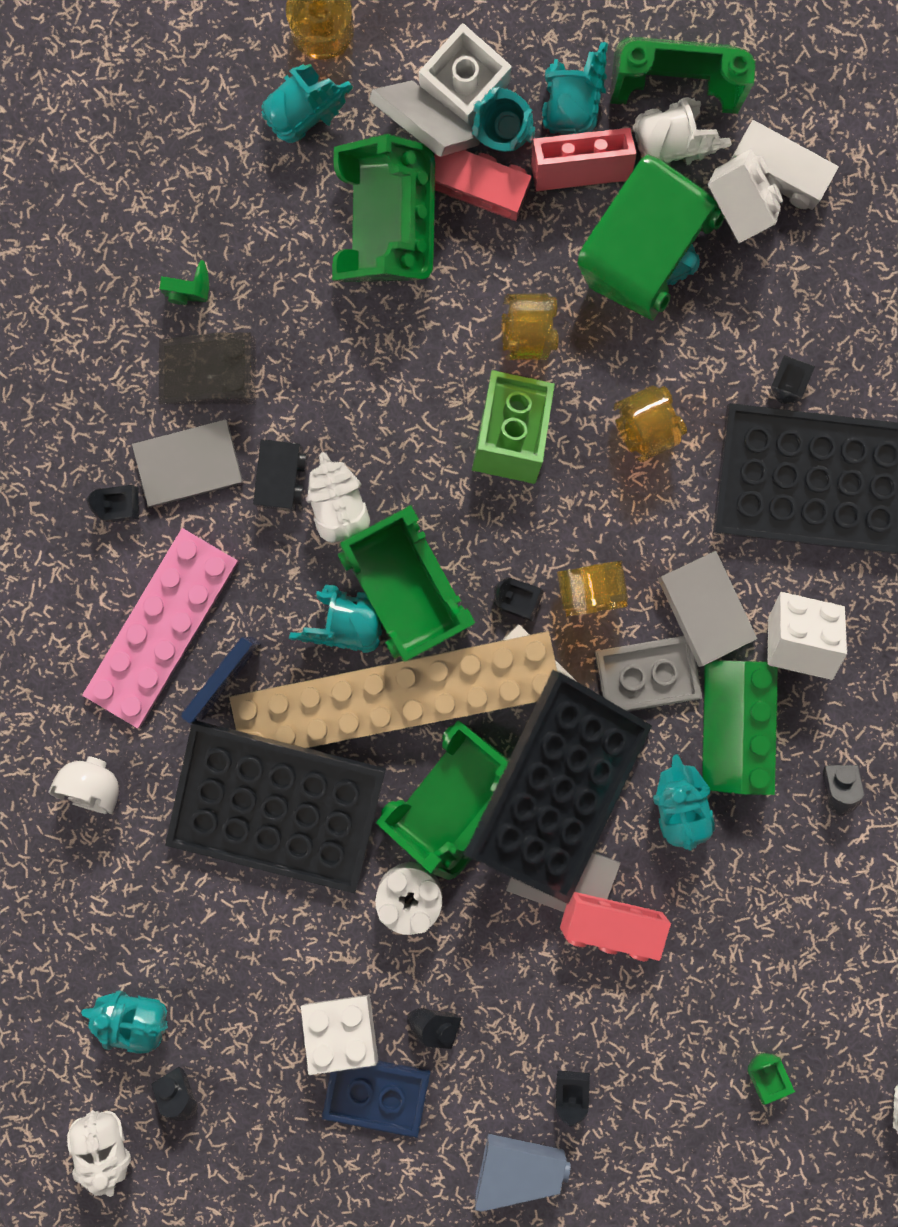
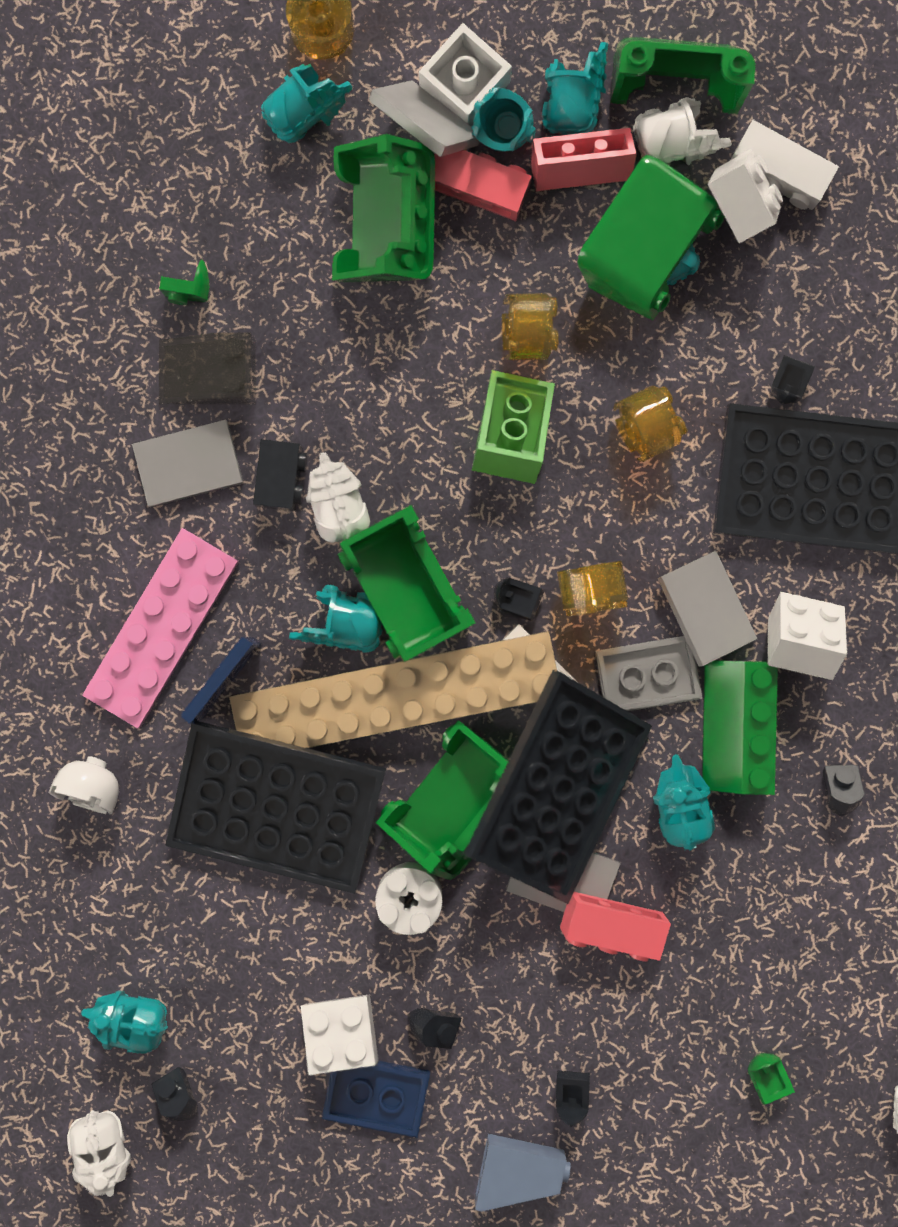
(115, 503): black plate -> none

